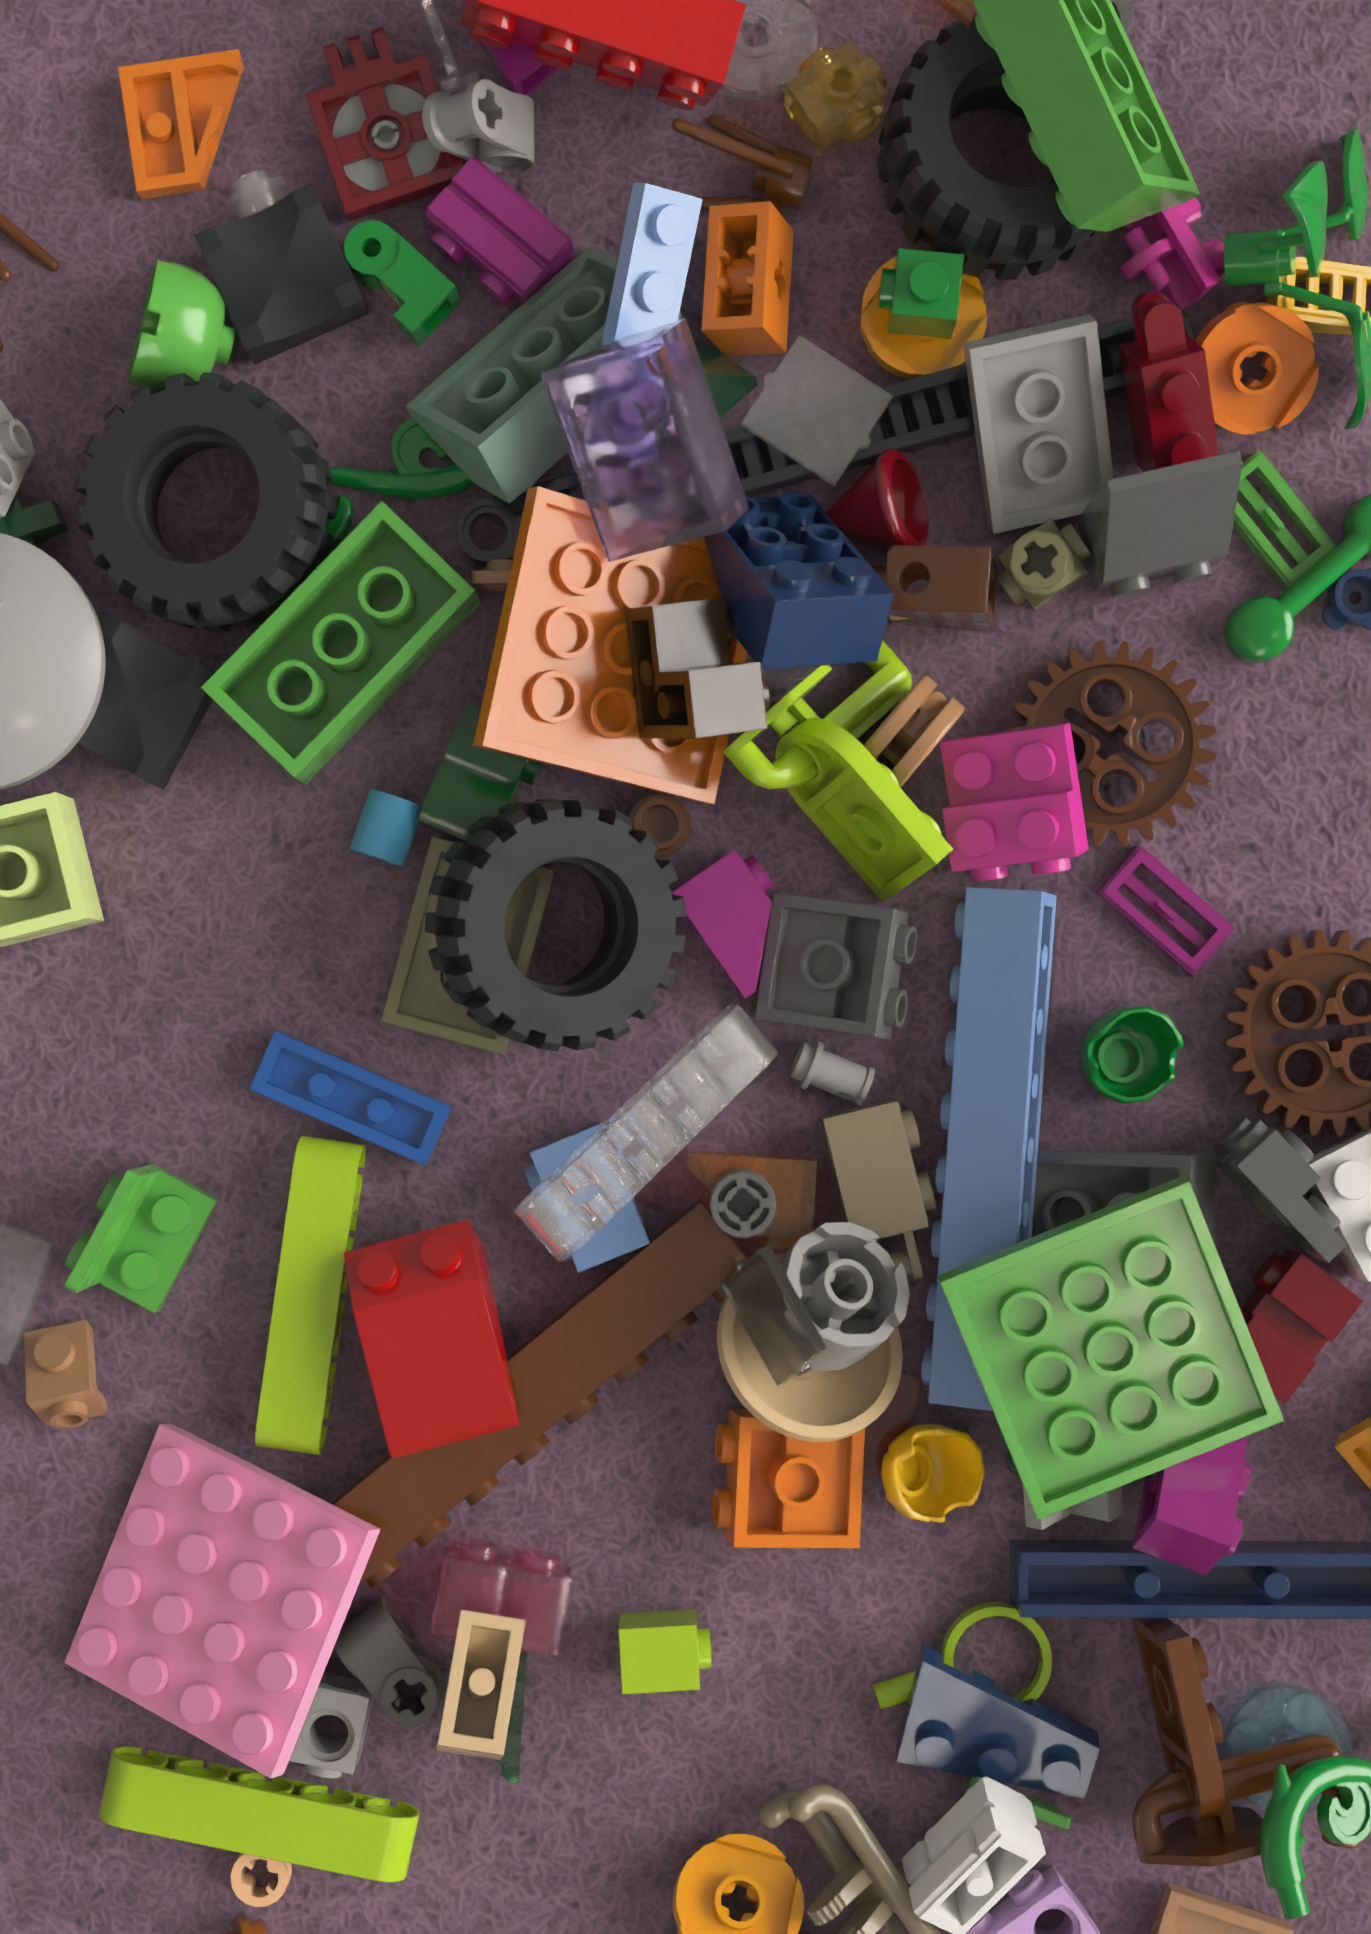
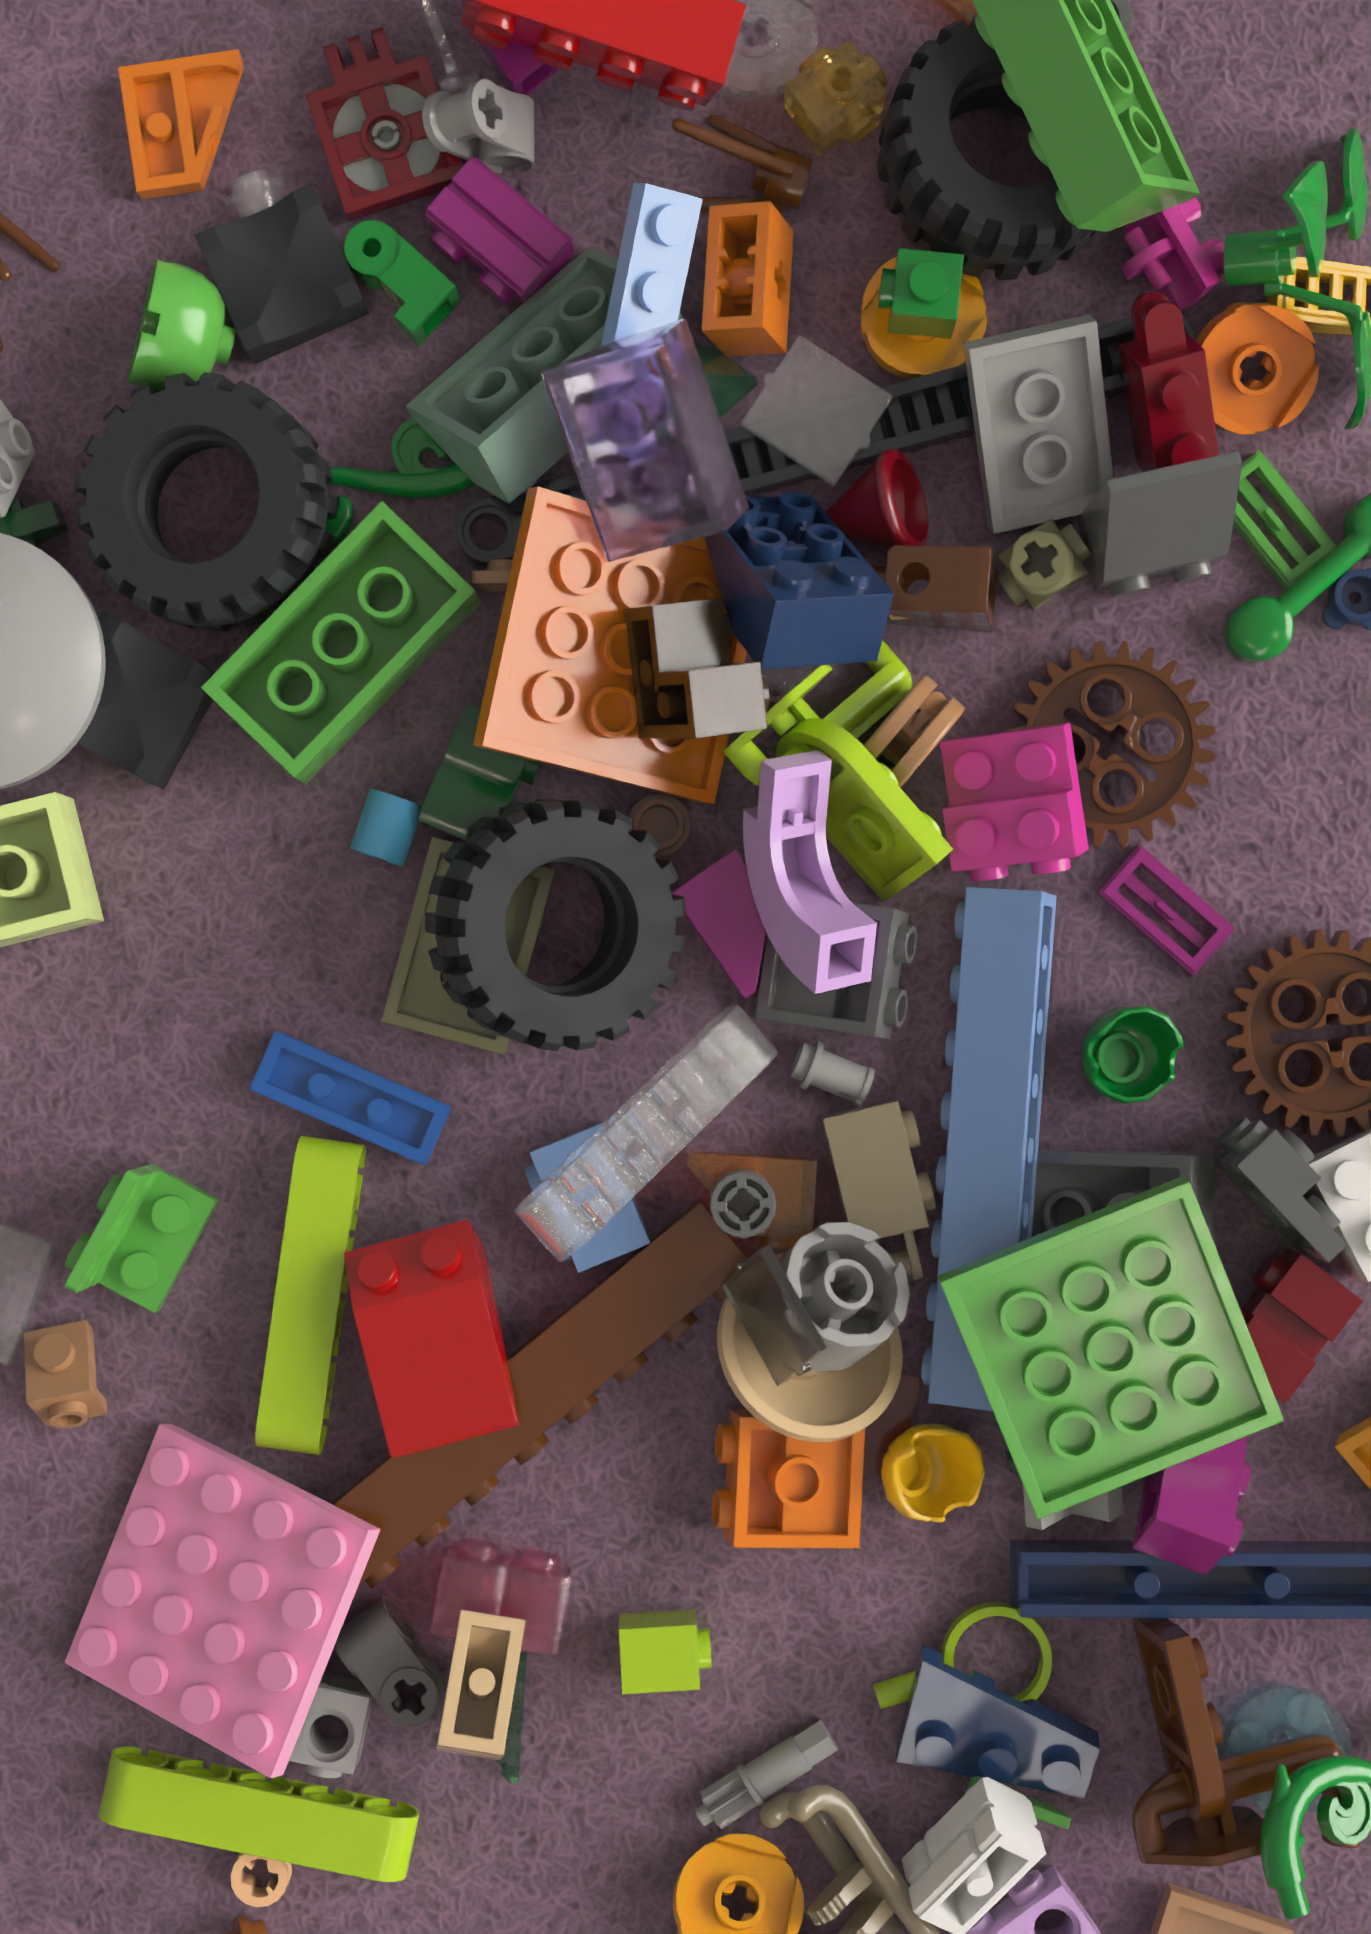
(764, 1776): none -> light grey piece
(792, 880): none -> lavender arch

